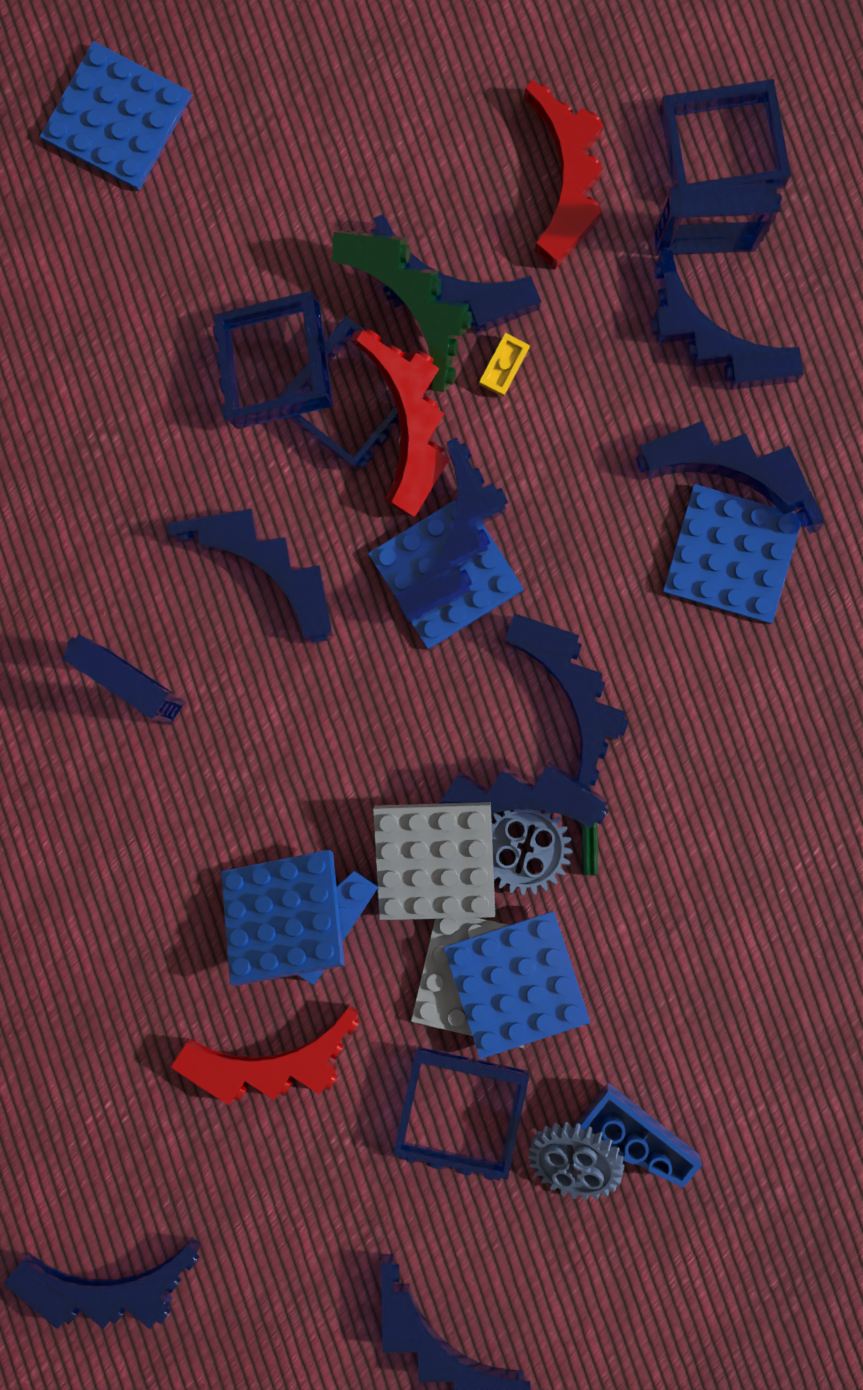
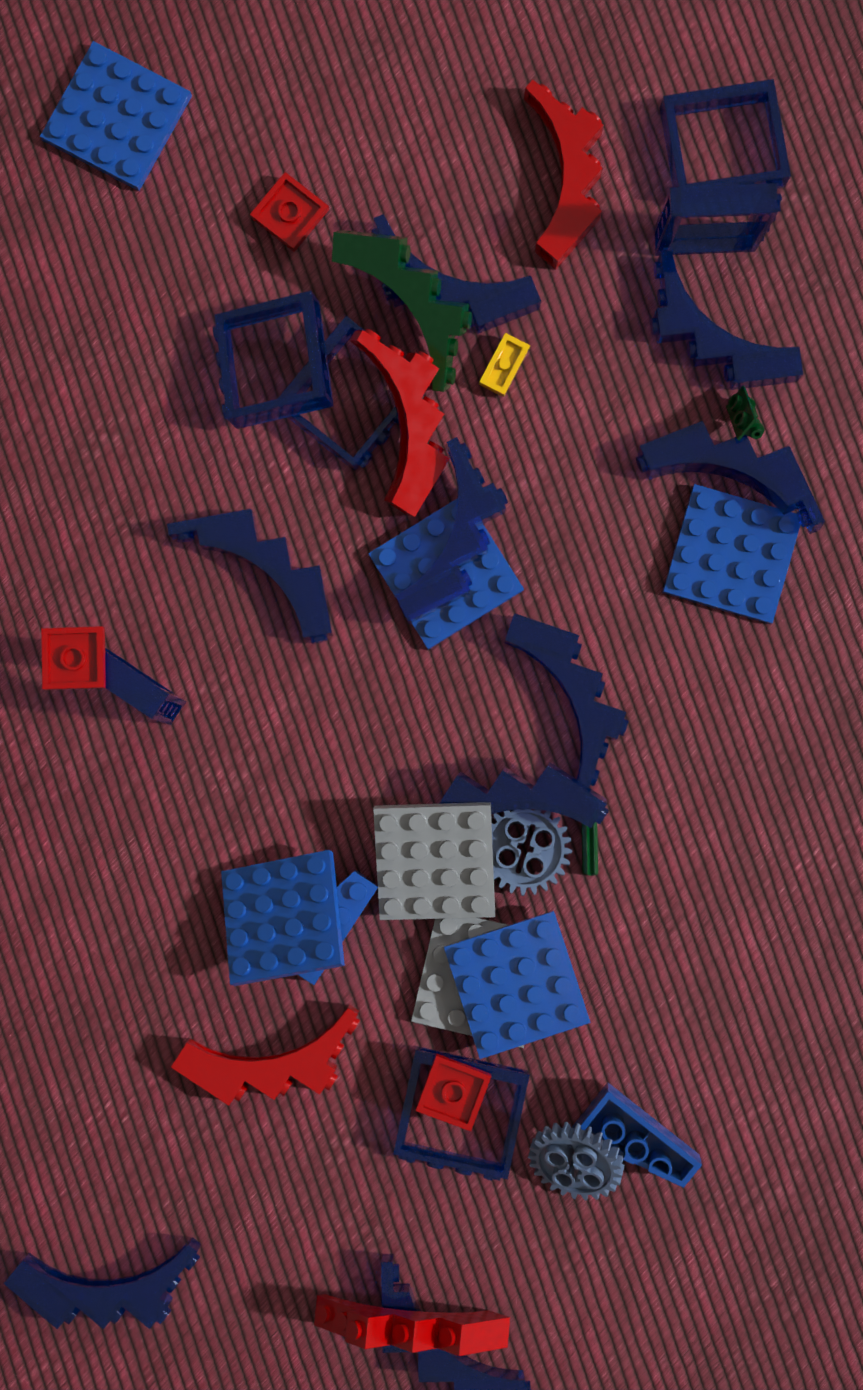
(73, 658): none -> red plate
(289, 211): none -> red plate
(412, 1330): none -> red arch
(453, 1092): none -> red plate
(744, 415): none -> dark green hinge

